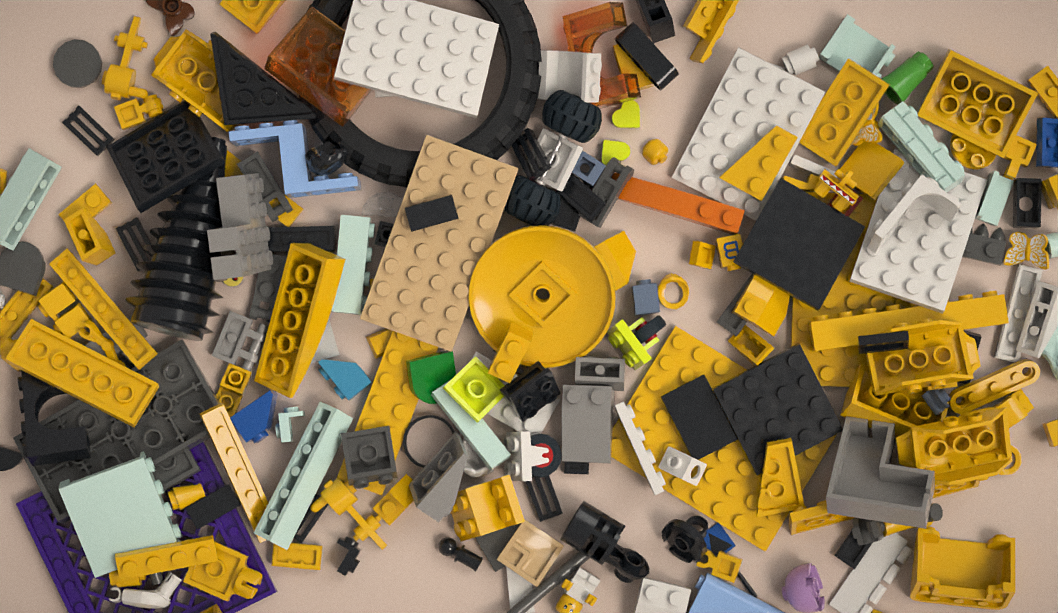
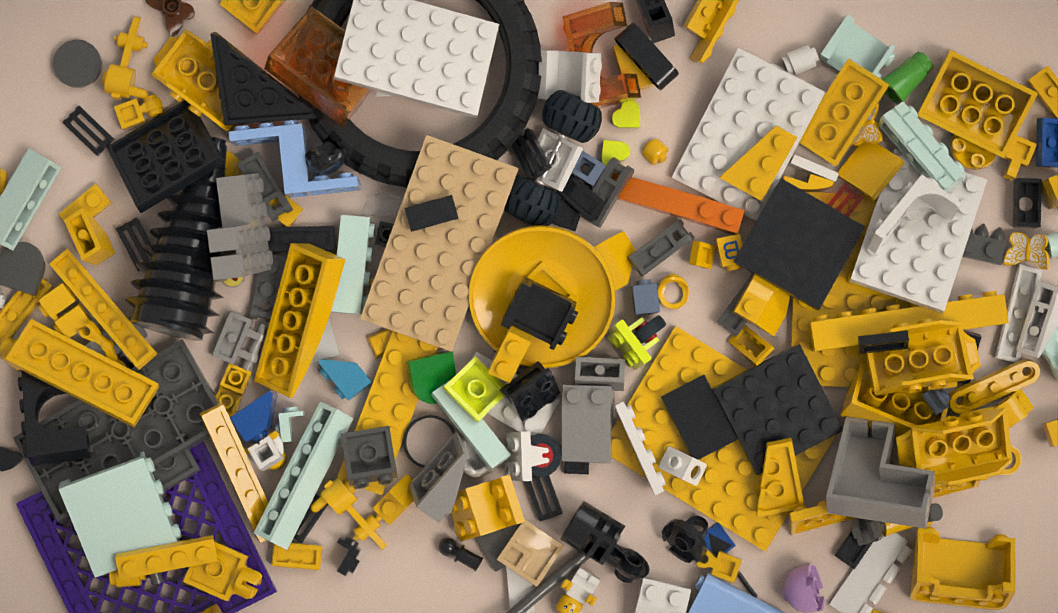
(149, 598): white arm -> none
(185, 495): yellow cone -> none
(213, 506): black tile -> none
(268, 453): none -> white piece
(540, 312): none -> black panel
(659, 248): none -> dark grey plate
(845, 194): yellow hips -> none
(994, 198): light aqua panel -> none

